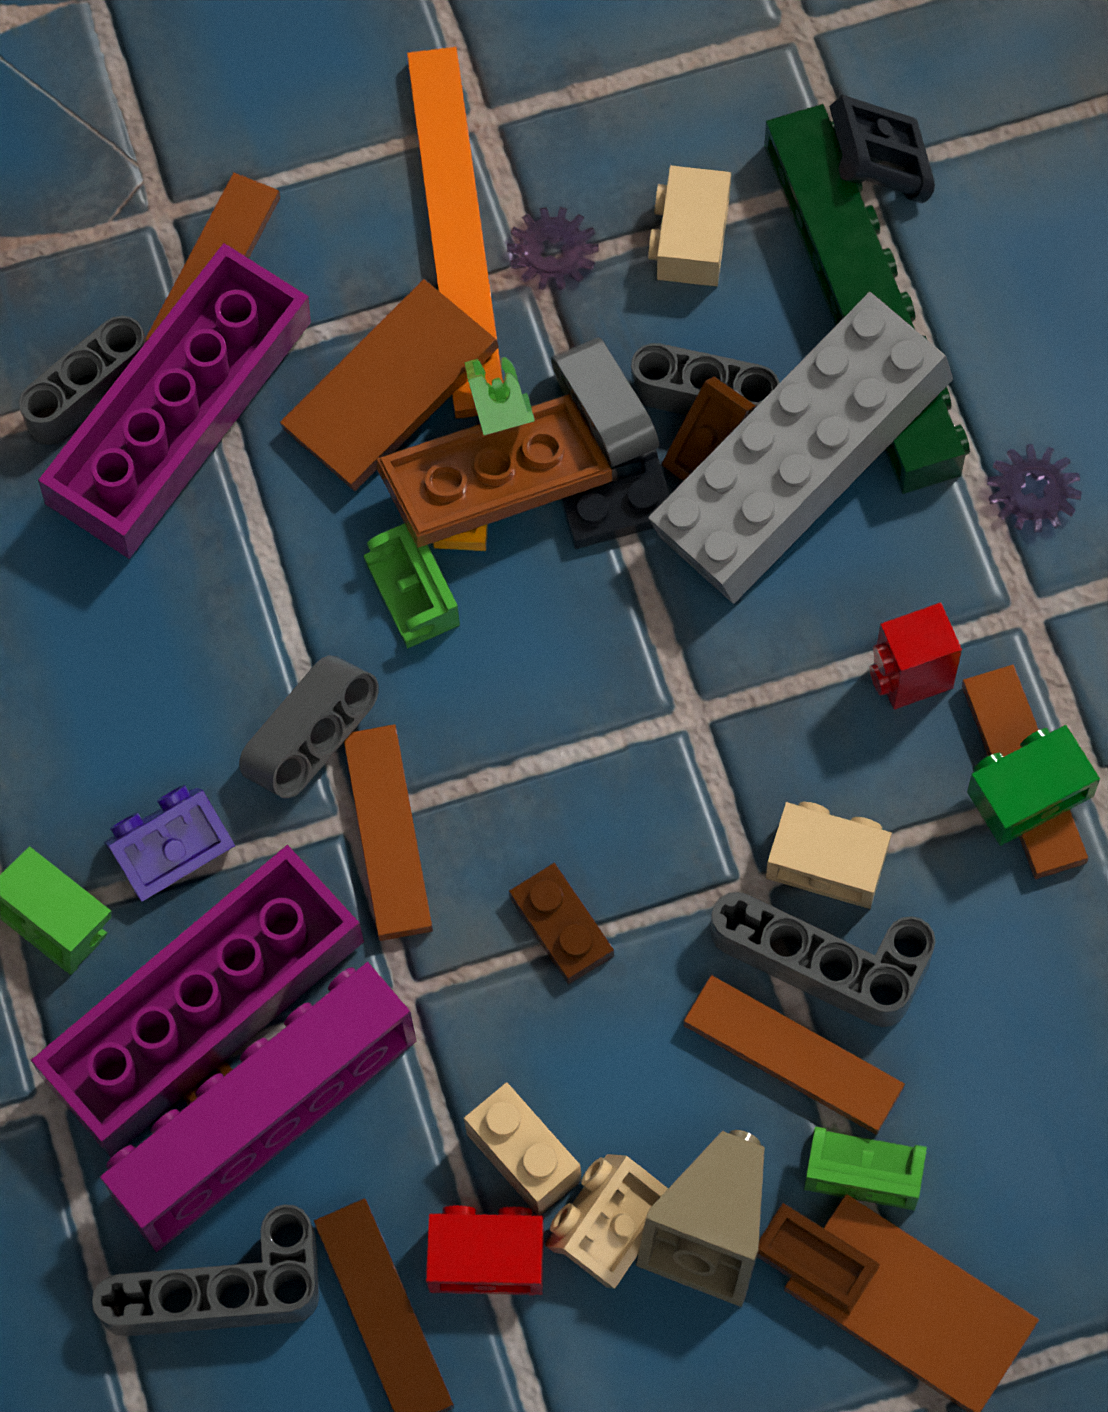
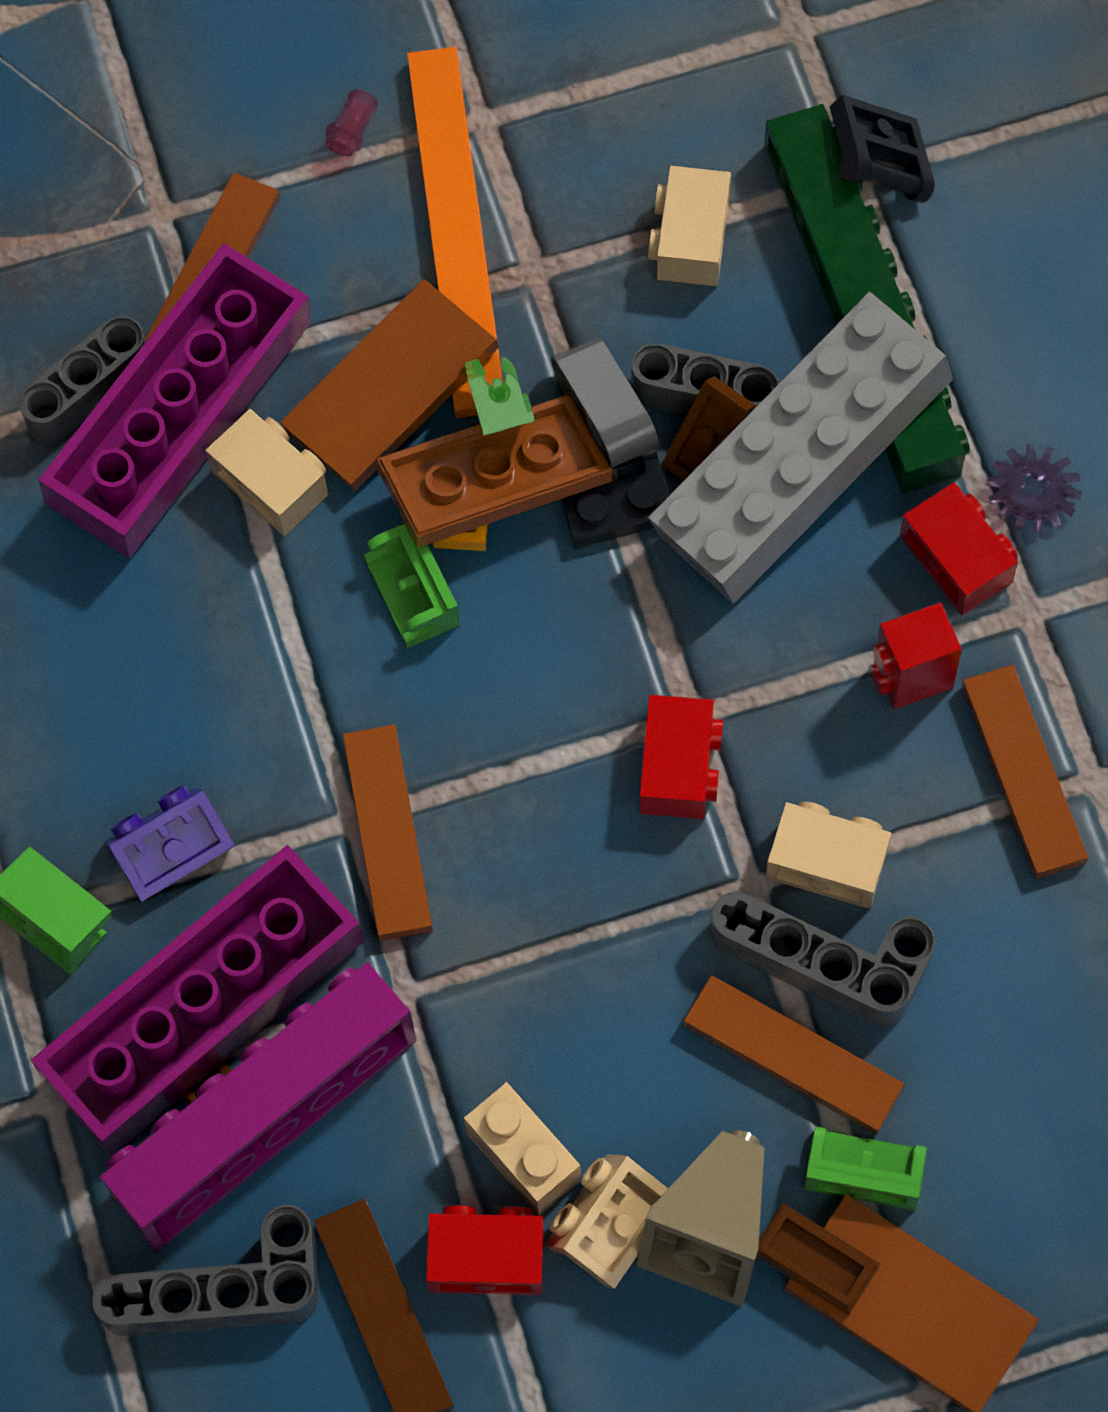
(268, 471): none -> tan brick
(309, 726): dark grey beam -> none
(346, 133): none -> clear pink pin
(555, 230): clear purple gear -> none
(561, 923): reddish brown plate -> none
(677, 757): none -> red brick
(959, 547): none -> red brick
(1032, 783): green brick -> none

